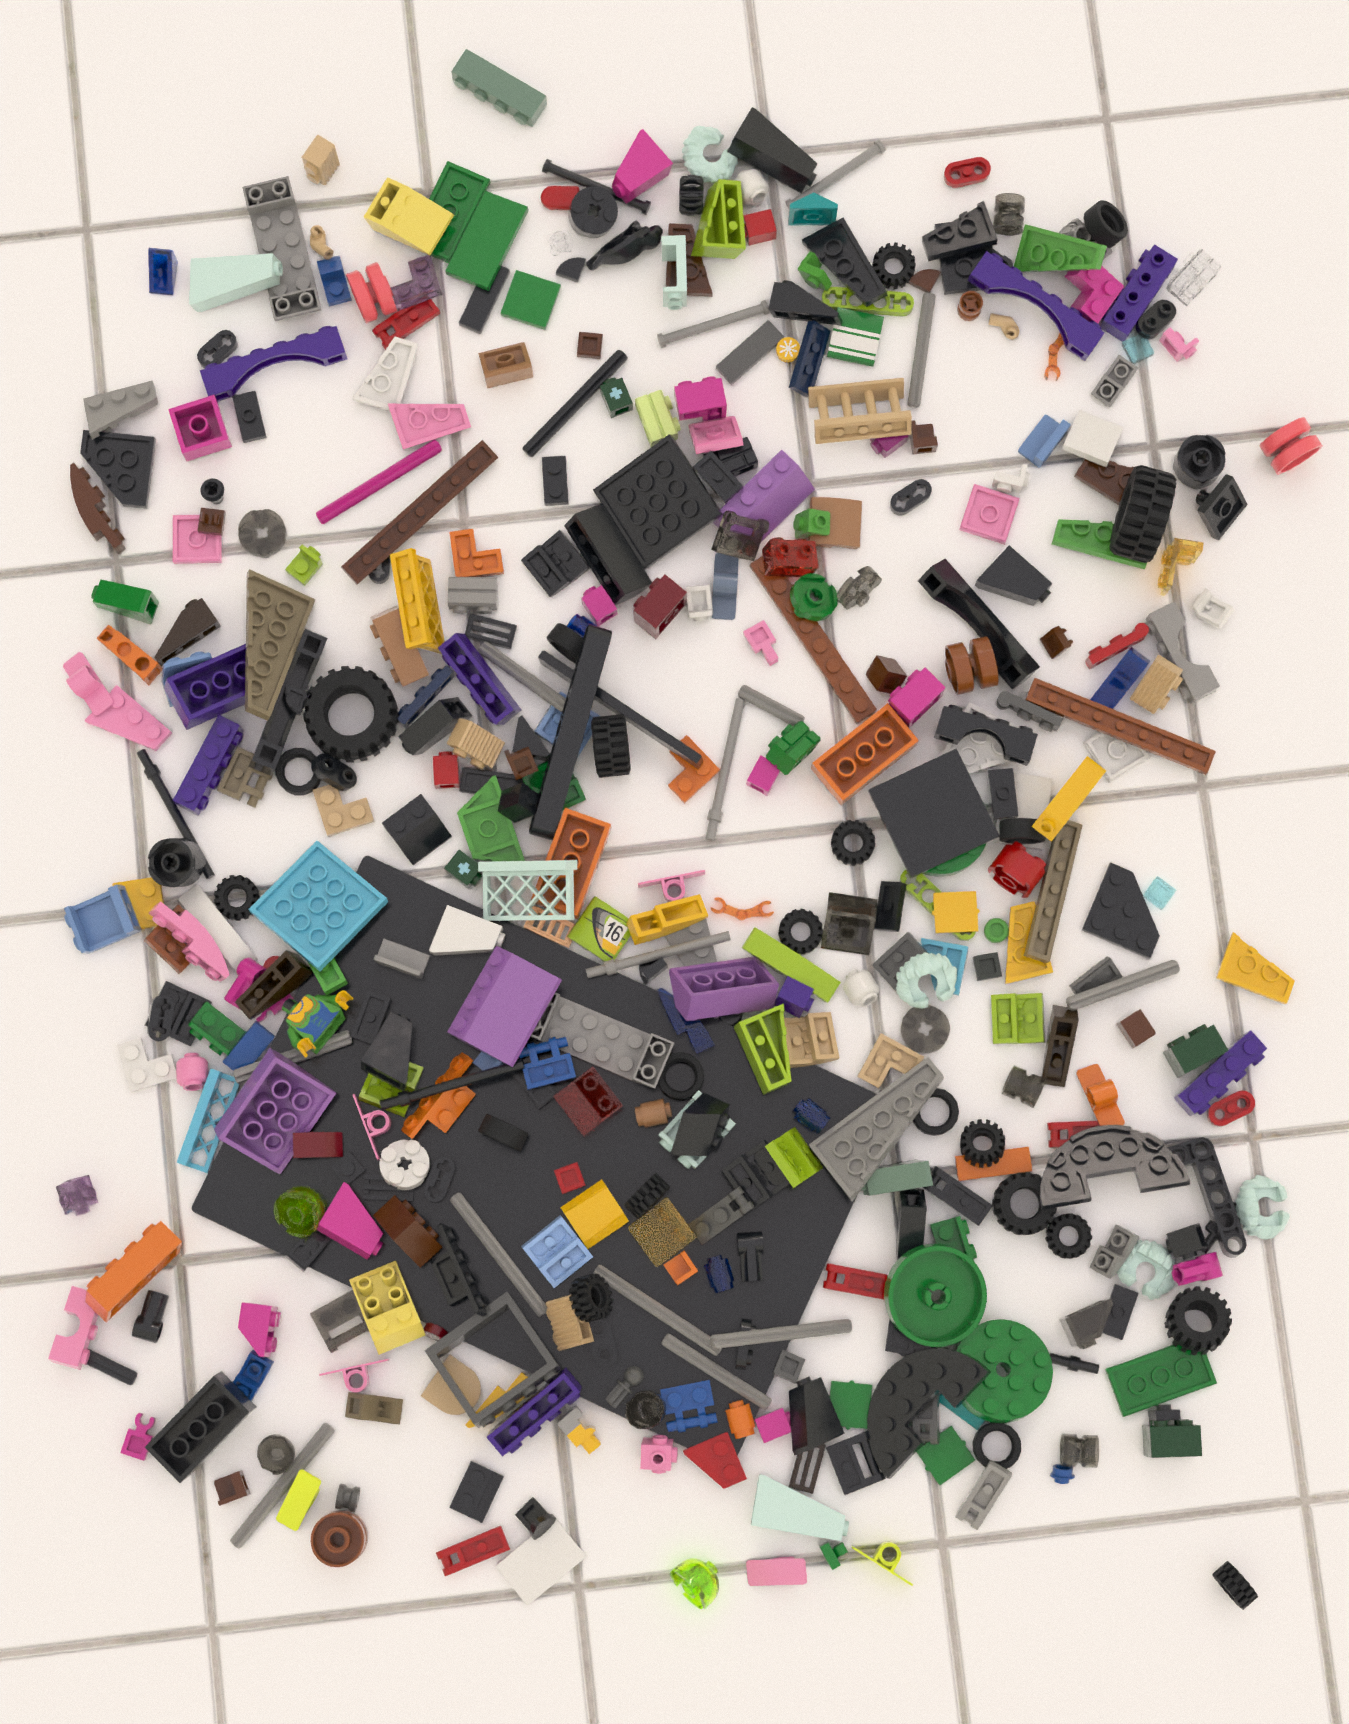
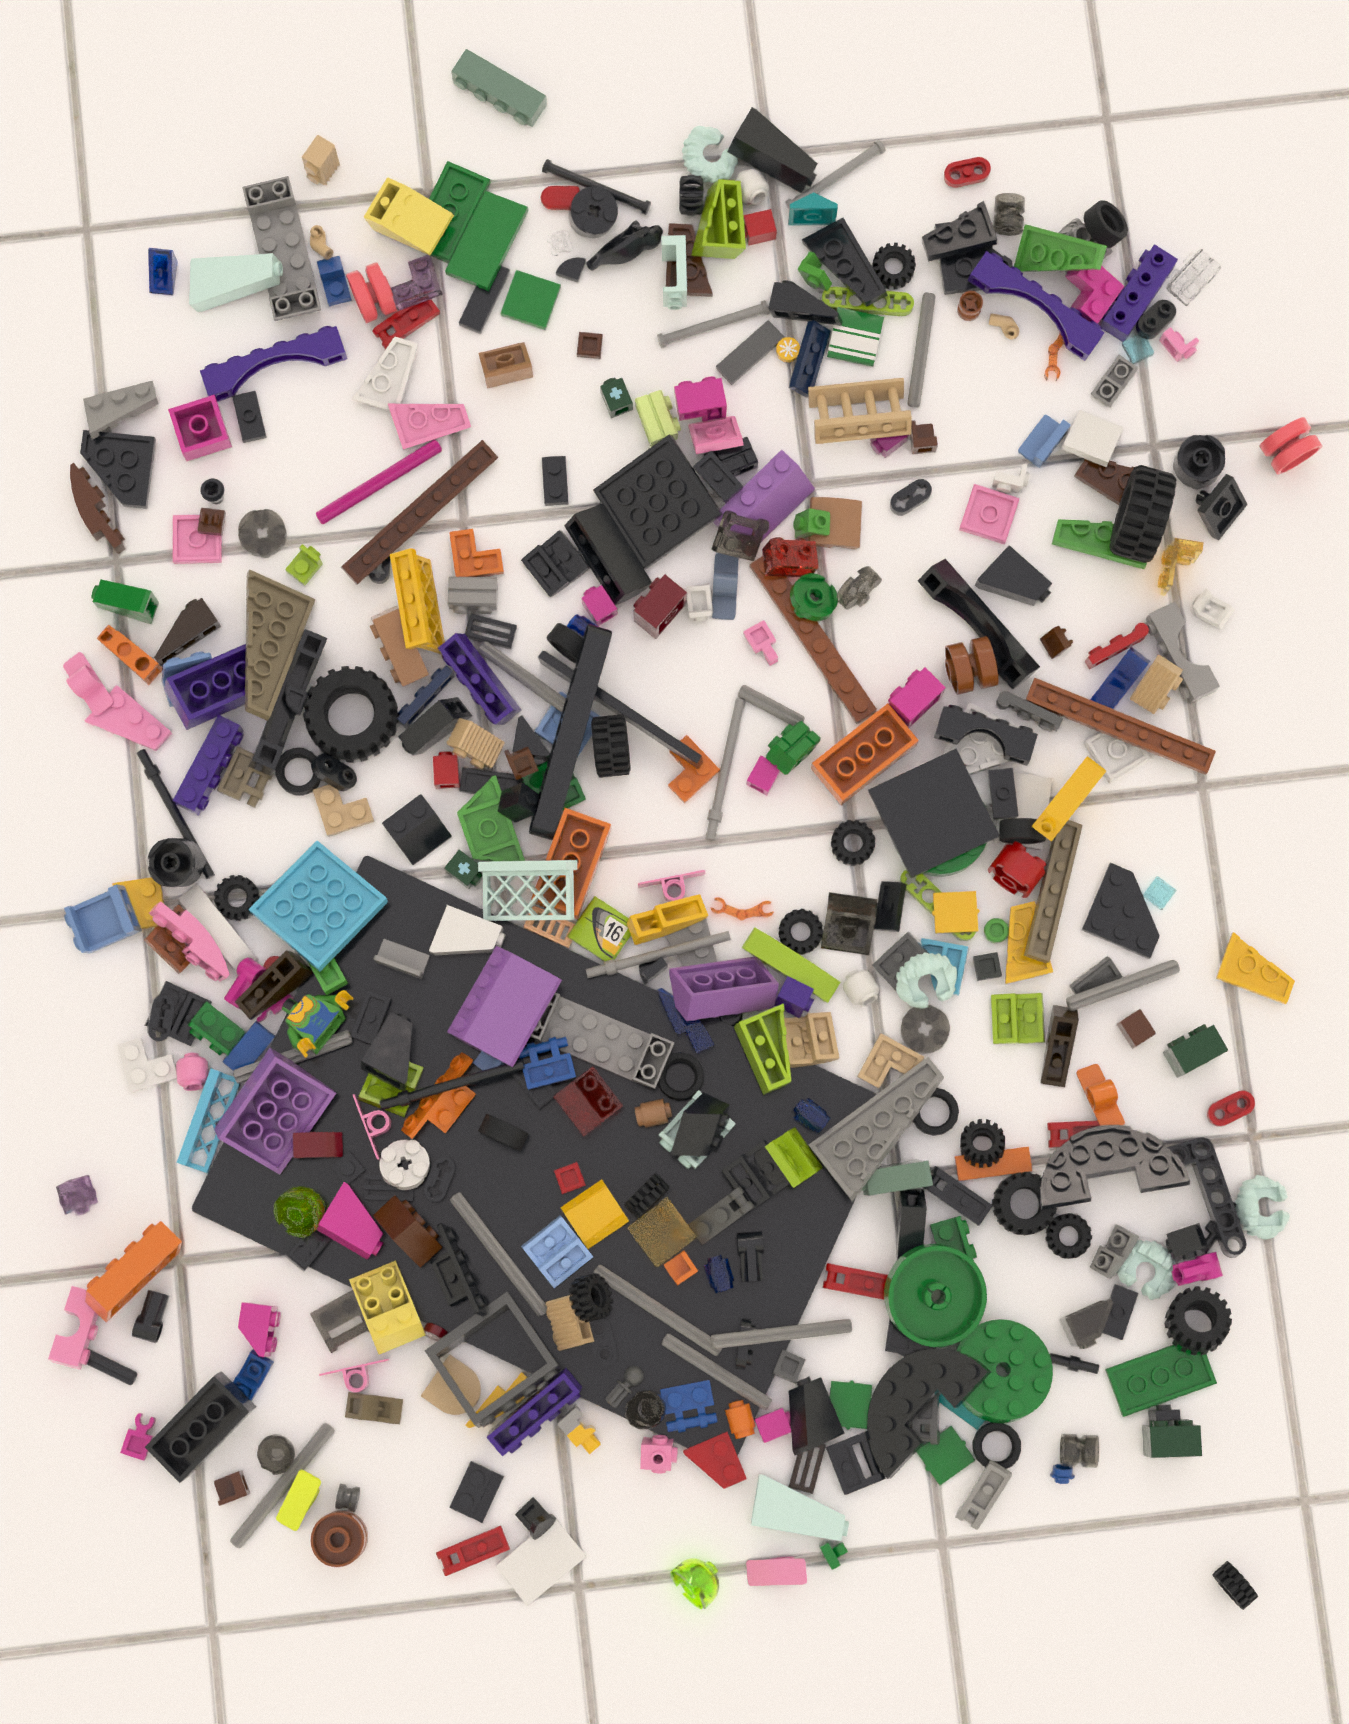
(214, 344): black beam -> none
(561, 417): black axle -> none
(641, 168): dark pink slope -> none
(885, 674): reddish brown panel -> none
(888, 1565): neon yellow piece -> none
(925, 279): reddish brown tile -> none
(1023, 1086): clear smoke wheel -> none
(1220, 1073): dark purple brick -> none

